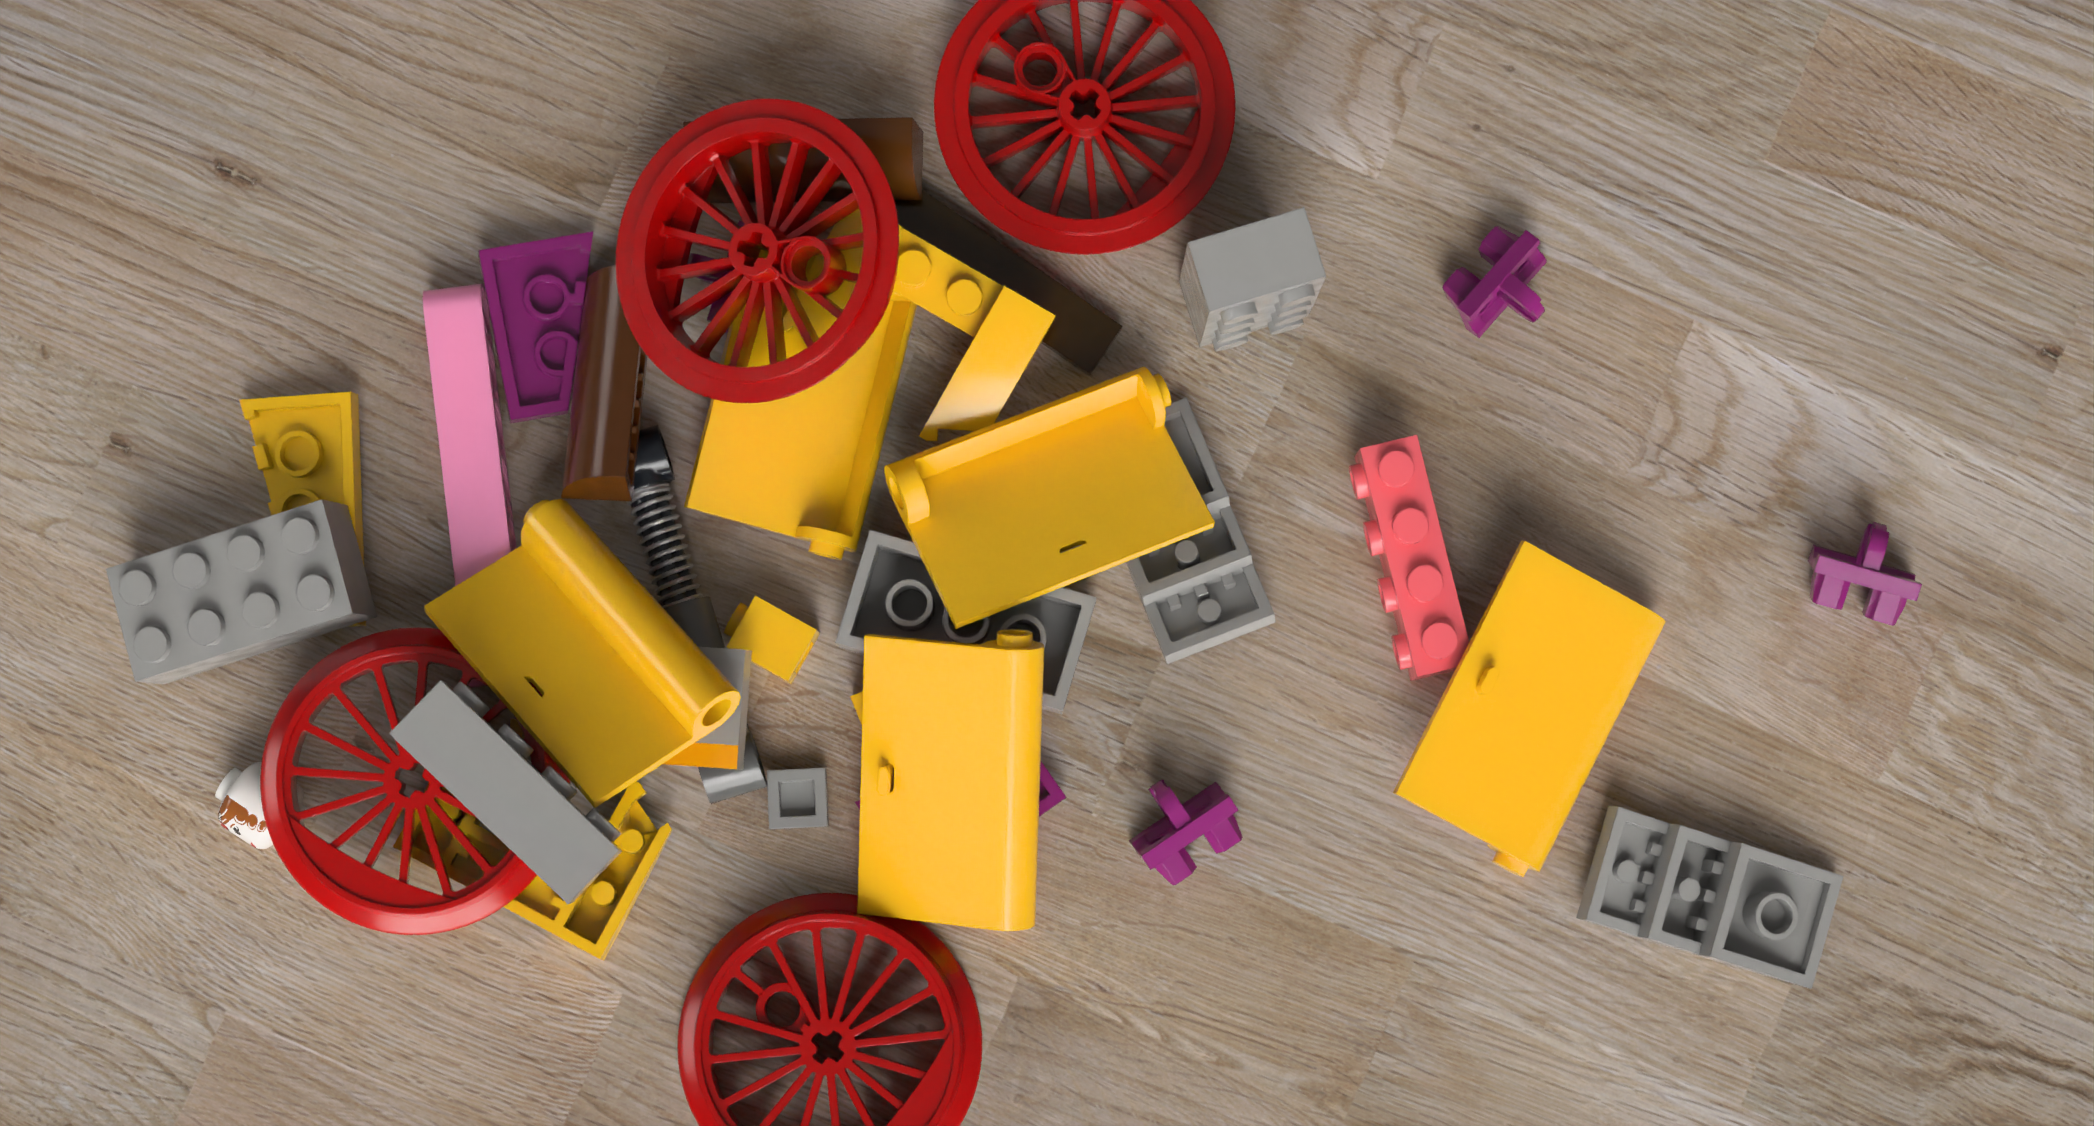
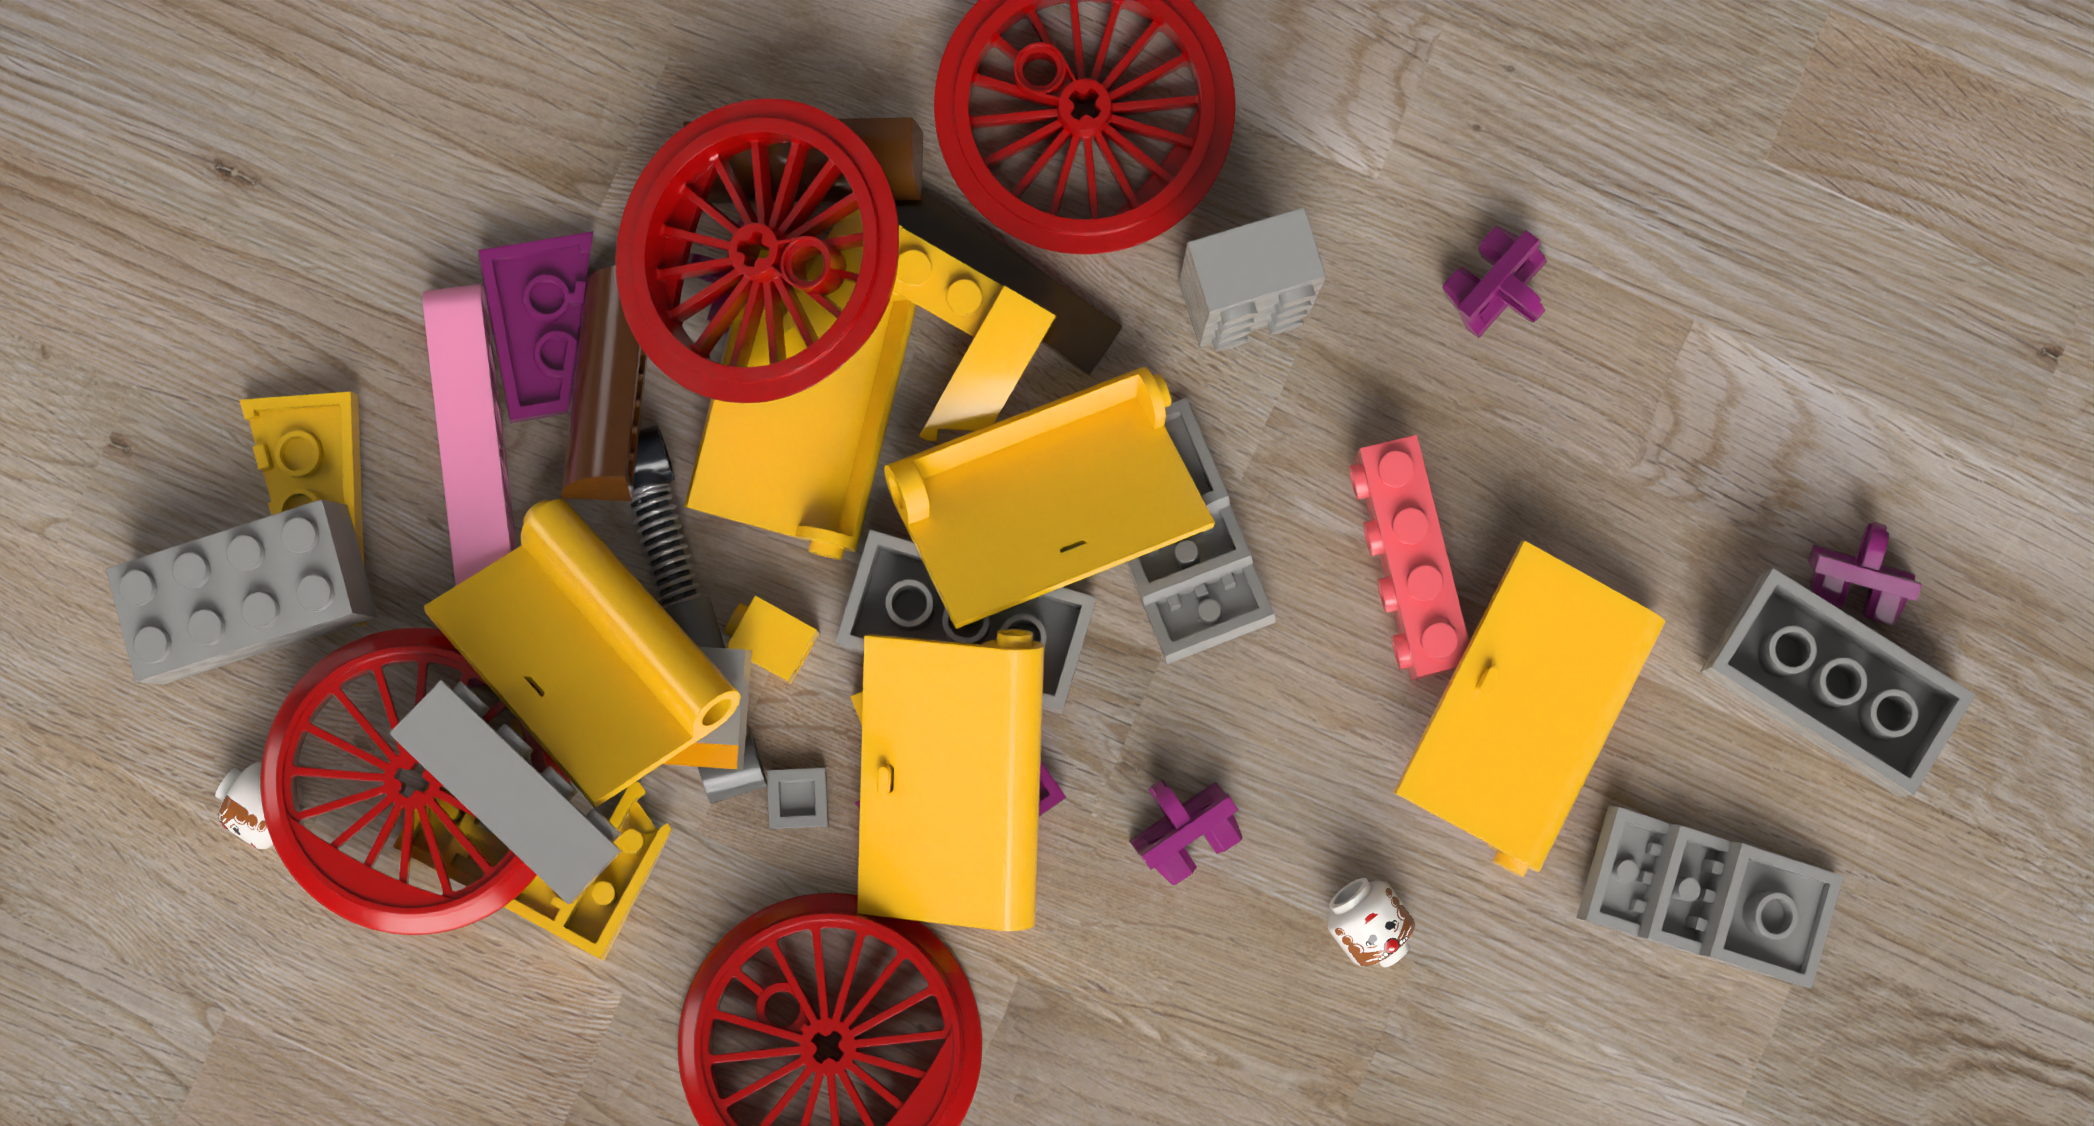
(1370, 923): none -> white head
(1837, 683): none -> light grey brick

